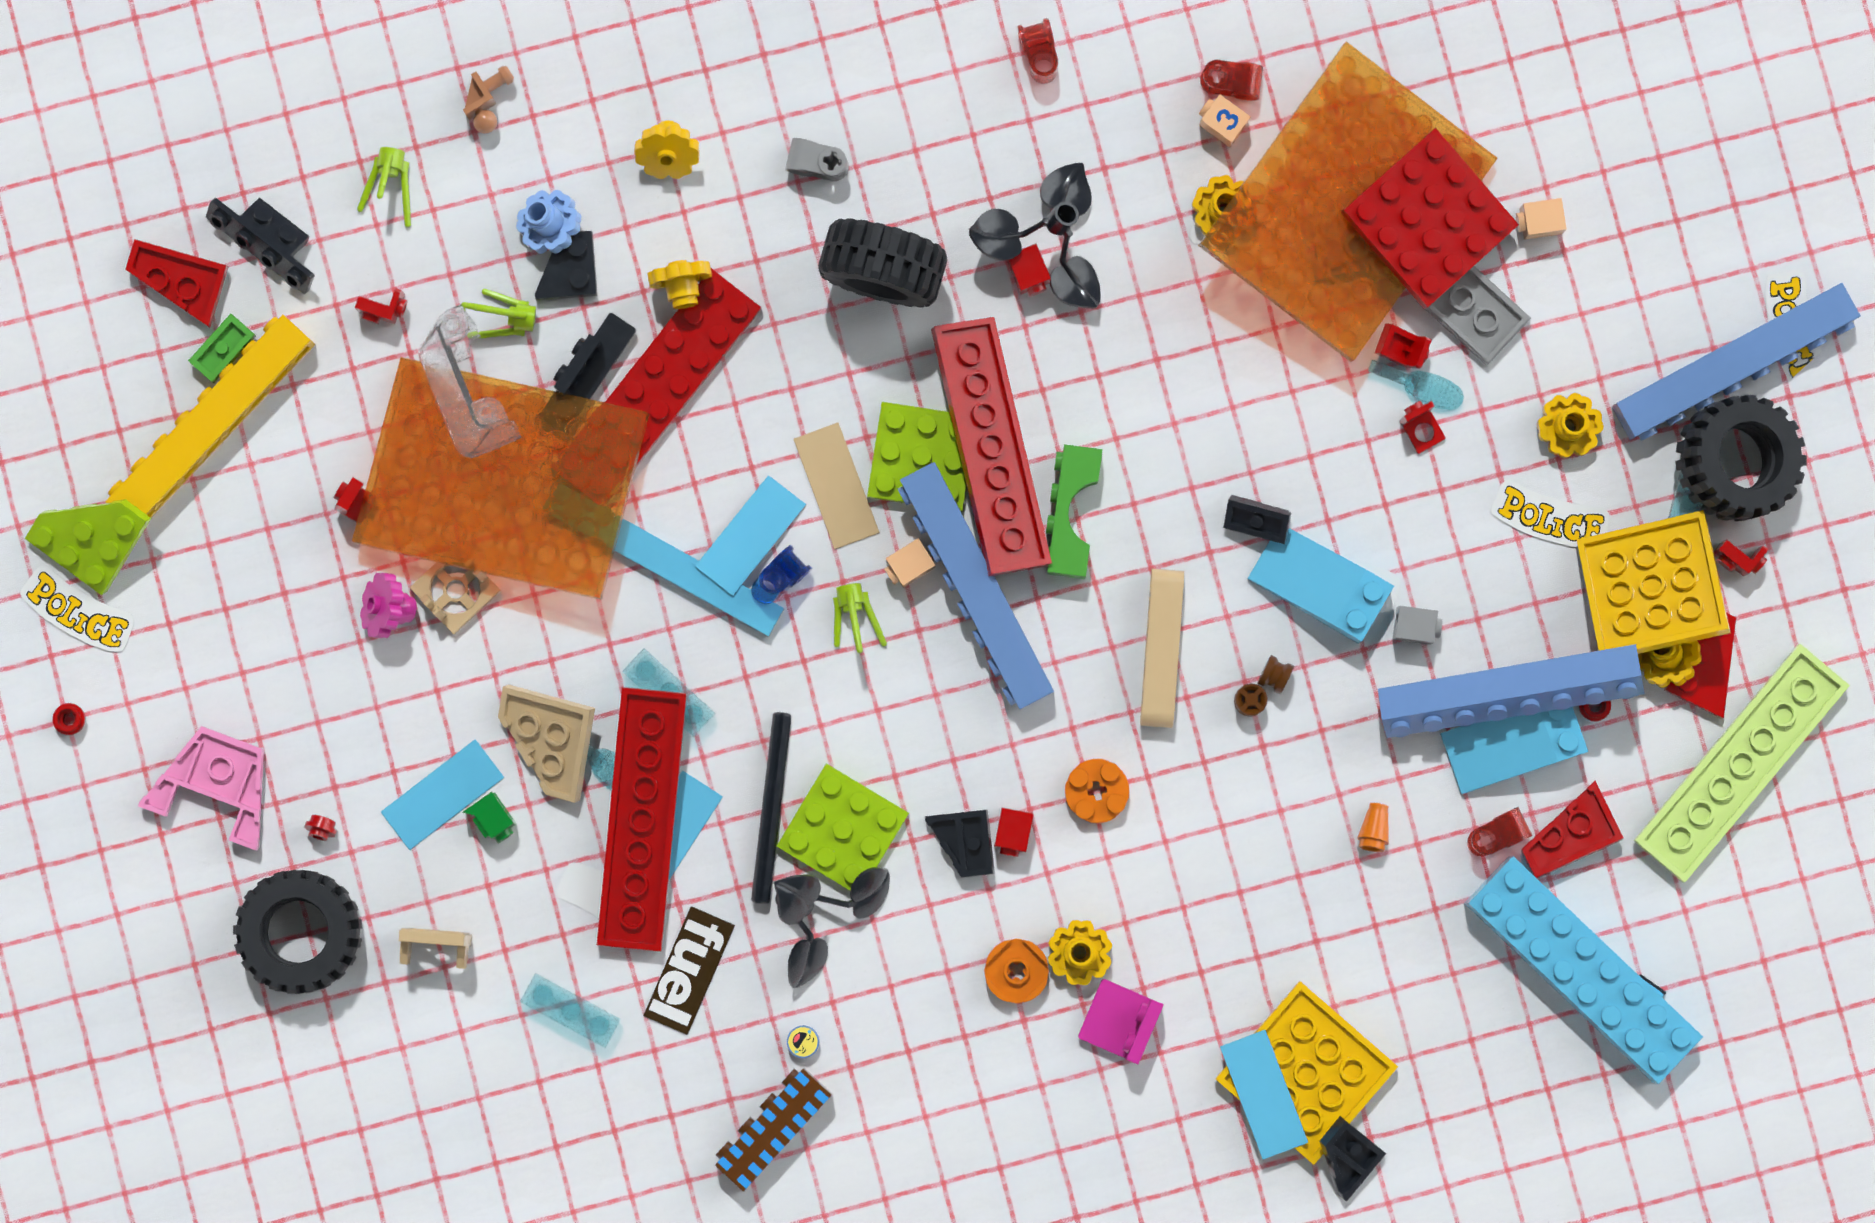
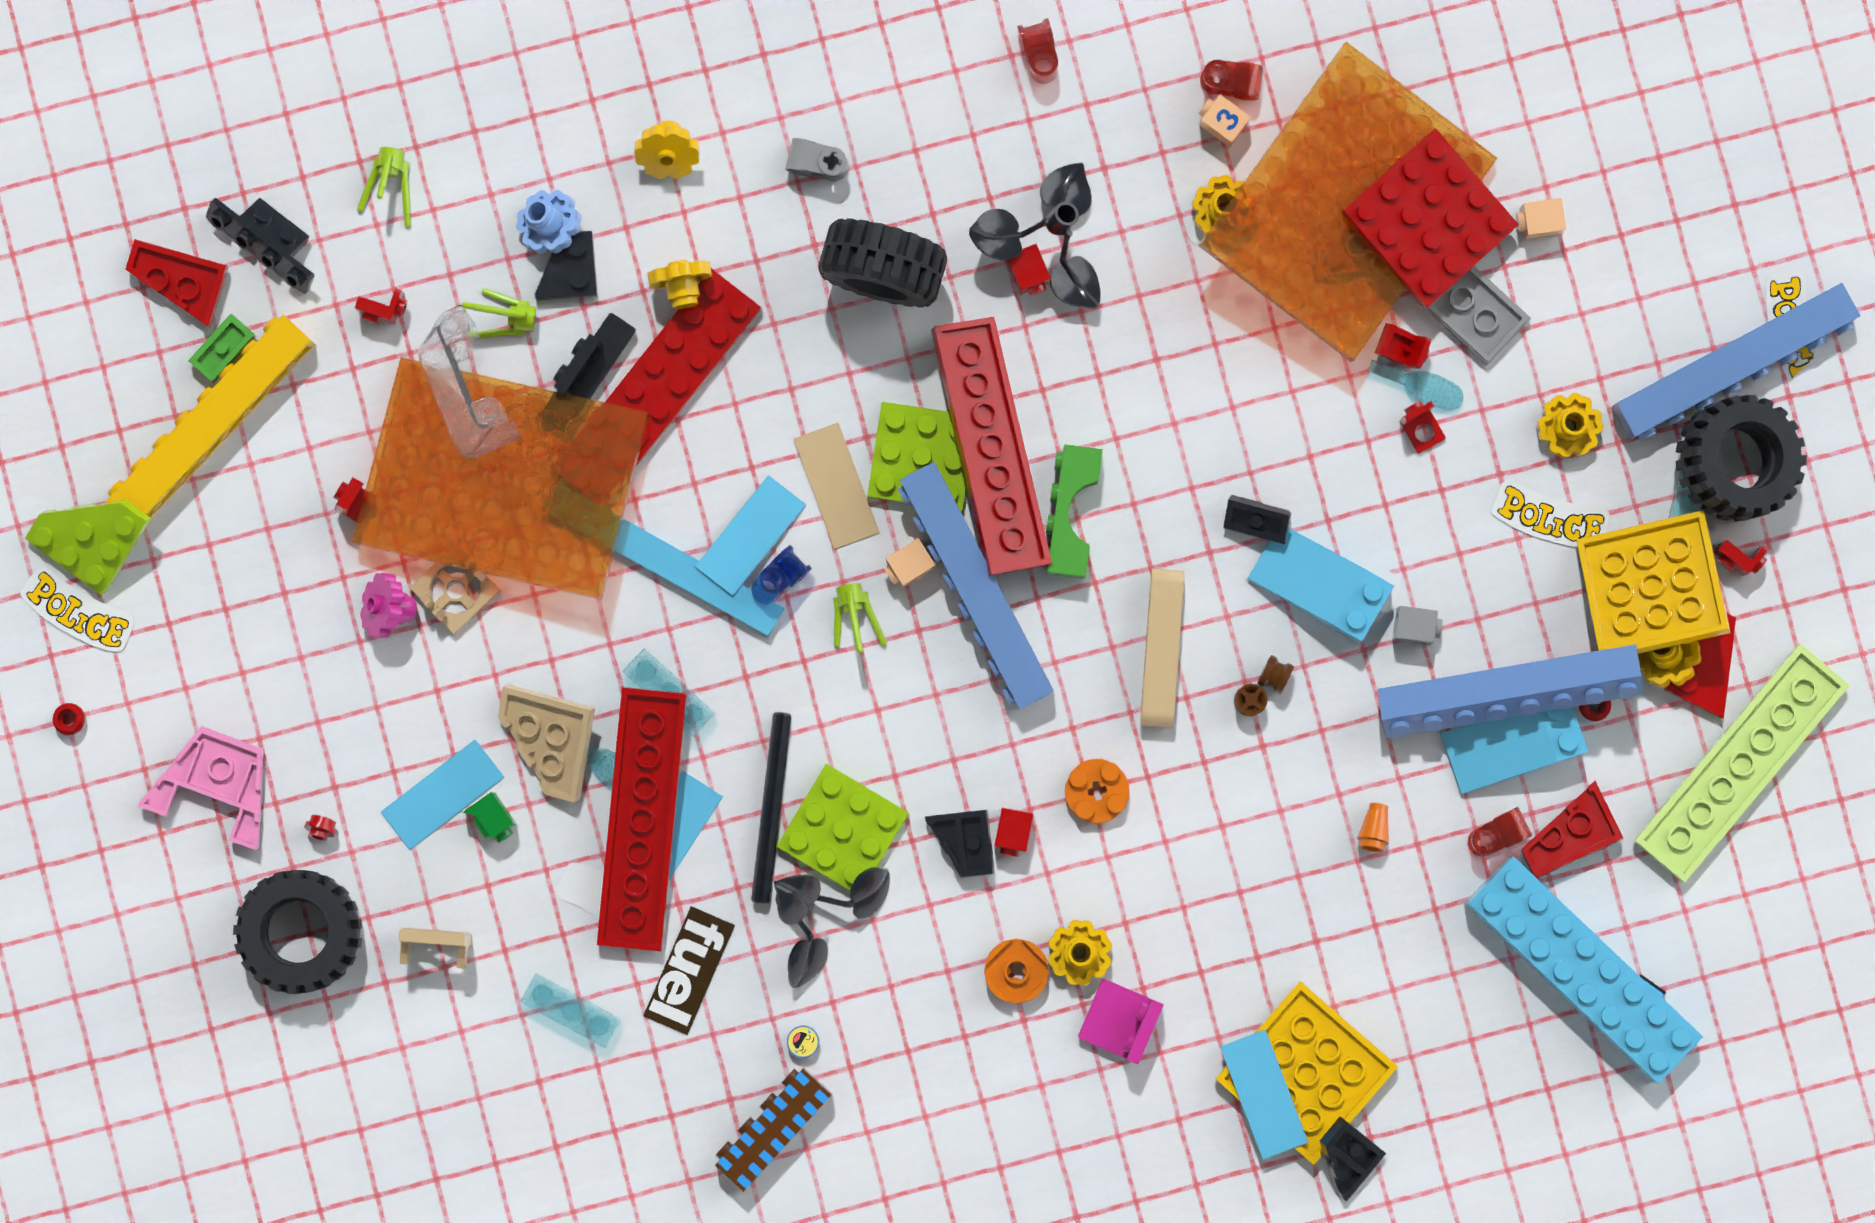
(480, 99): nougat piece -> none

